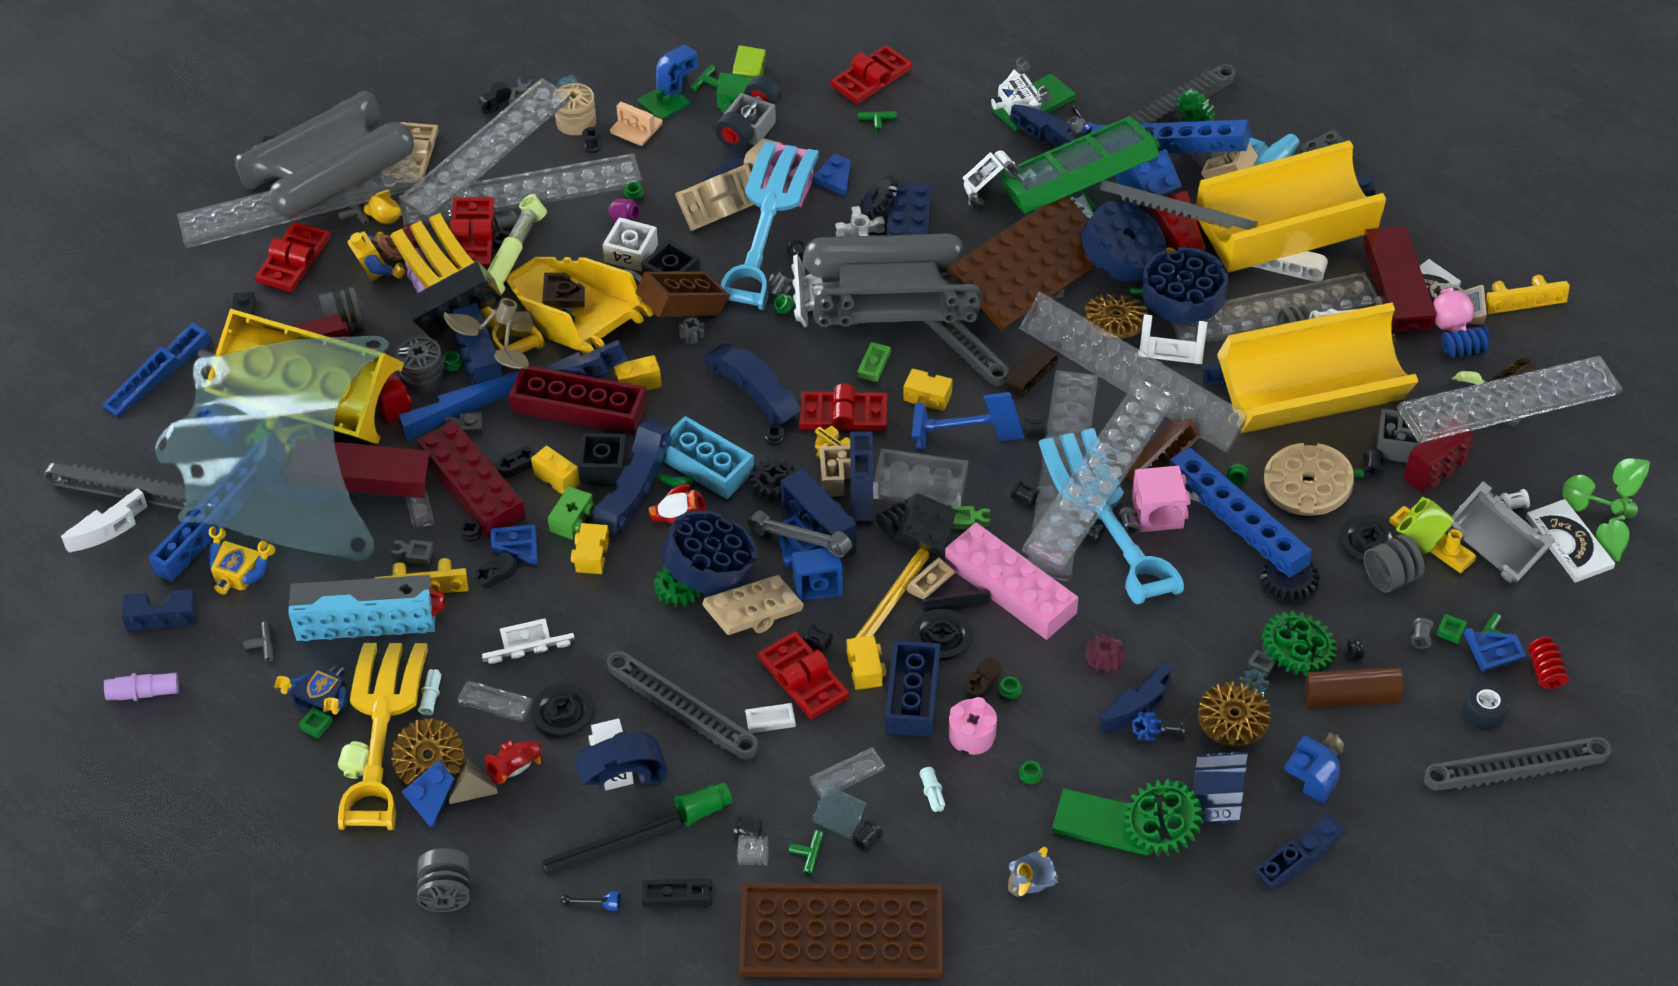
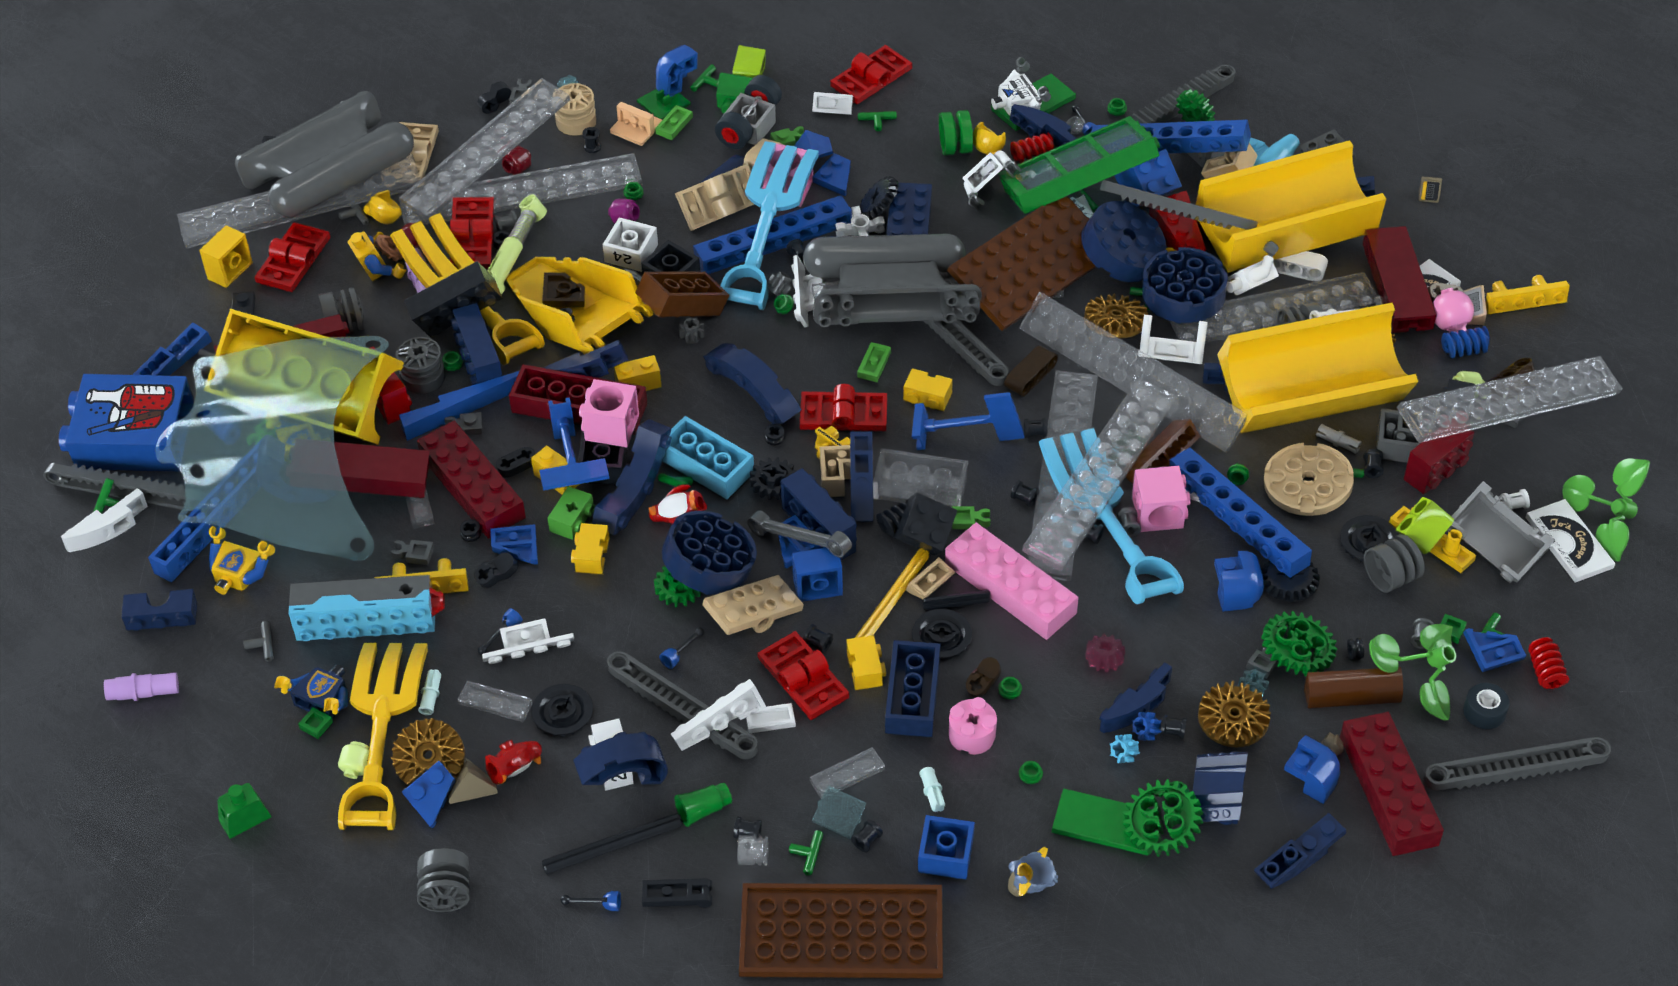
(104, 498): none -> green piece
(121, 420): none -> blue brick
(226, 256): none -> yellow brick
(241, 809): none -> green torso
(505, 315): dark tan plant -> none
(509, 618): none -> hinge
(517, 160): none -> dark red head
(573, 472): none -> blue piece
(609, 413): none -> bright pink brick
(671, 656): none -> blue hinge
(674, 122): none -> bright green plate
(717, 716): none -> white wing
(786, 136): none -> bright green plate
(799, 224): none -> blue brick
(814, 141): none -> blue slope
(832, 103): none -> white plate
(946, 847): none -> blue brick
(955, 133): none -> green wheel
(986, 140): none -> yellow hair
(1031, 147): none -> red piece
(1117, 107): none -> green plate
(1124, 748): none -> medium azure gear
(1239, 581): none -> blue brick
(1255, 274): none -> white torso
(1338, 438): none -> light grey pin
(1391, 784): none -> dark red brick
(1430, 189): none -> slope
(1437, 641): none -> bright green plant

